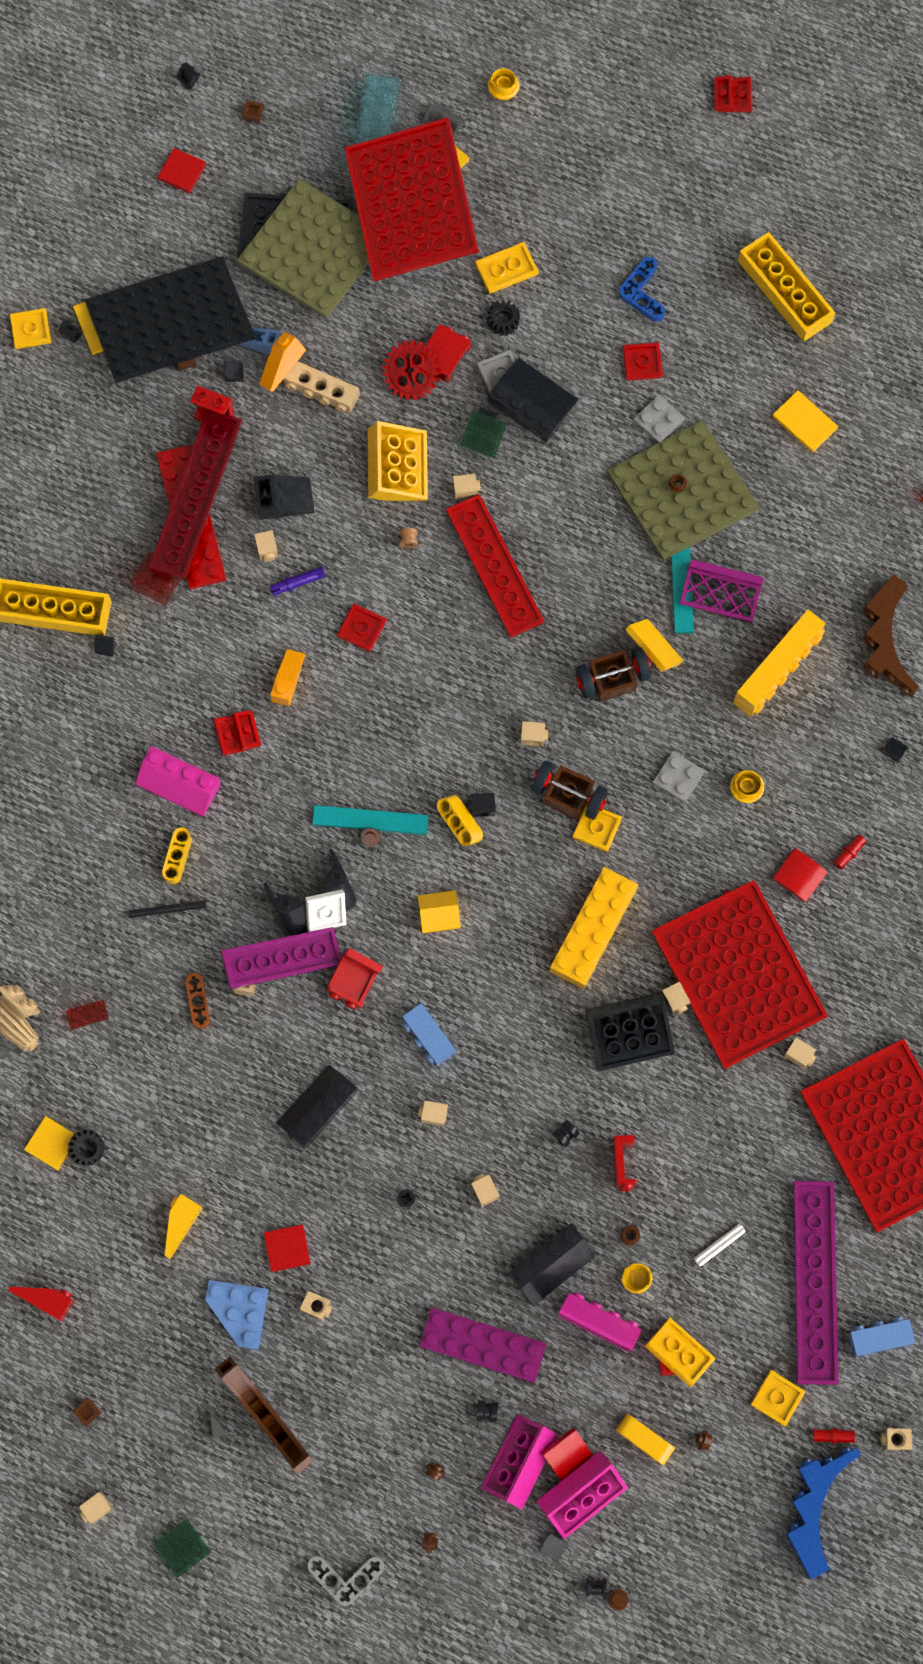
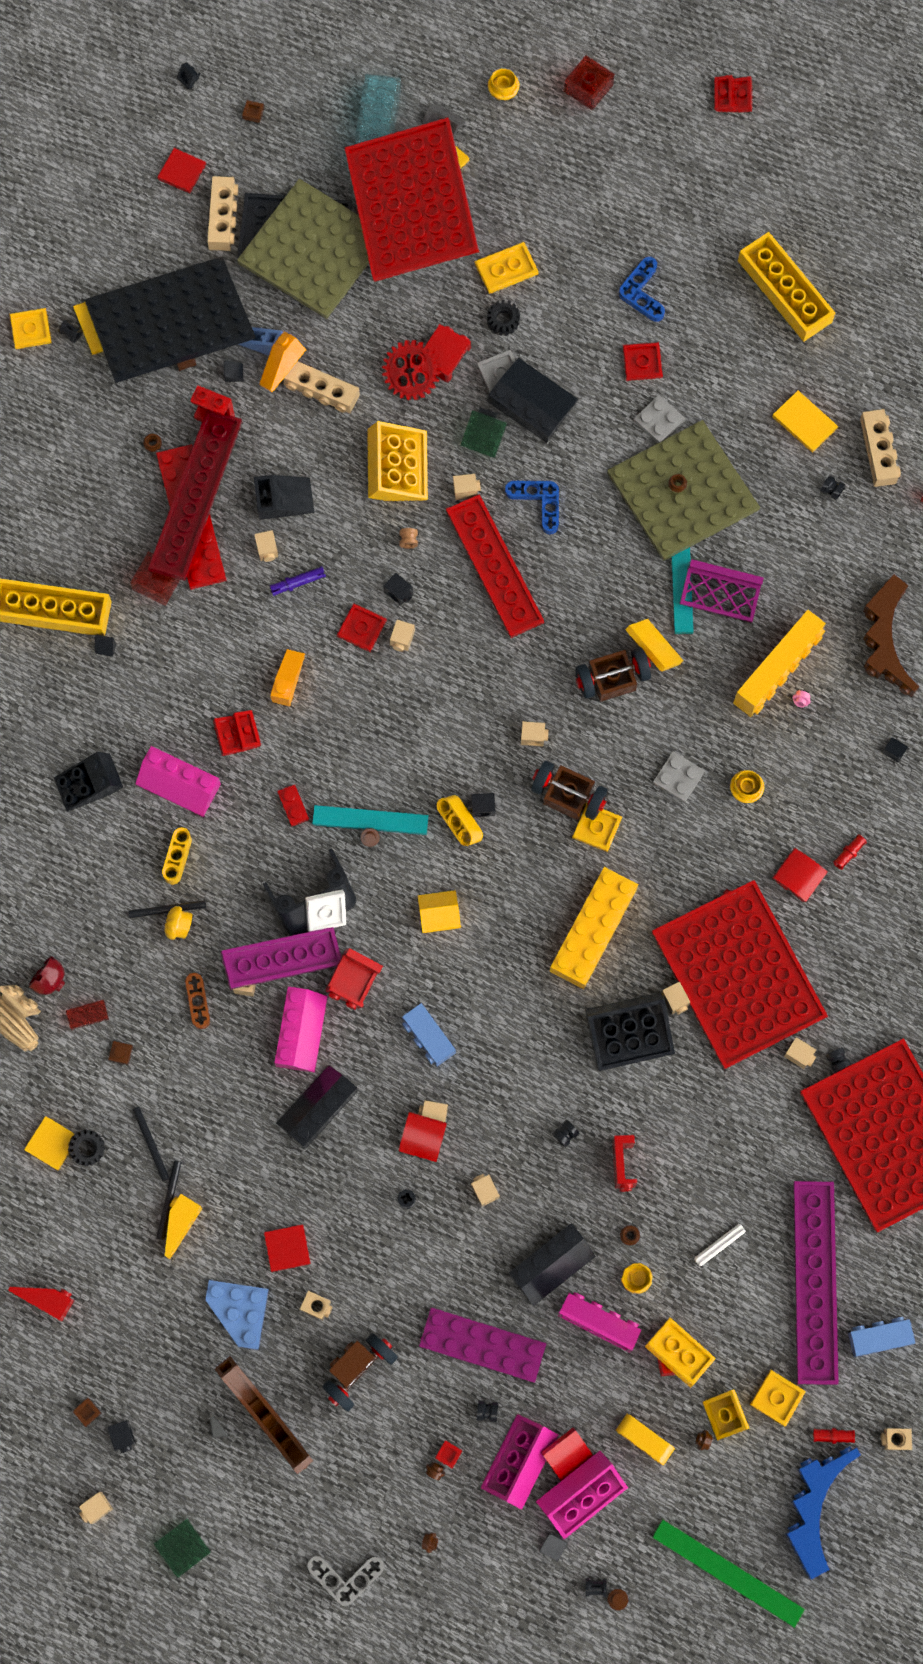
(48, 977): none -> dark red cylinder
(88, 781): none -> black slope
(120, 1052): none -> reddish brown plate
(121, 1436): none -> black brick
(151, 1144): none -> black bar
(152, 437): none -> reddish brown plate
(168, 1199): none -> black bar
(177, 923): none -> yellow piece
(222, 187): none -> tan brick
(293, 805): none -> red plate
(300, 1030): none -> dark pink slope
(353, 1365): none -> brick
(398, 589): none -> black brick
(402, 635): none -> tan brick
(422, 1137): none -> red slope
(448, 1454): none -> red plate
(545, 497): none -> blue beam
(589, 82): none -> clear red brick
(725, 1415): none -> yellow slope
(728, 1573): none -> green tile
(801, 699): none -> bright pink plate
(833, 487): none -> black wheel
(838, 1055): none -> black wheel
(879, 420): none -> tan brick

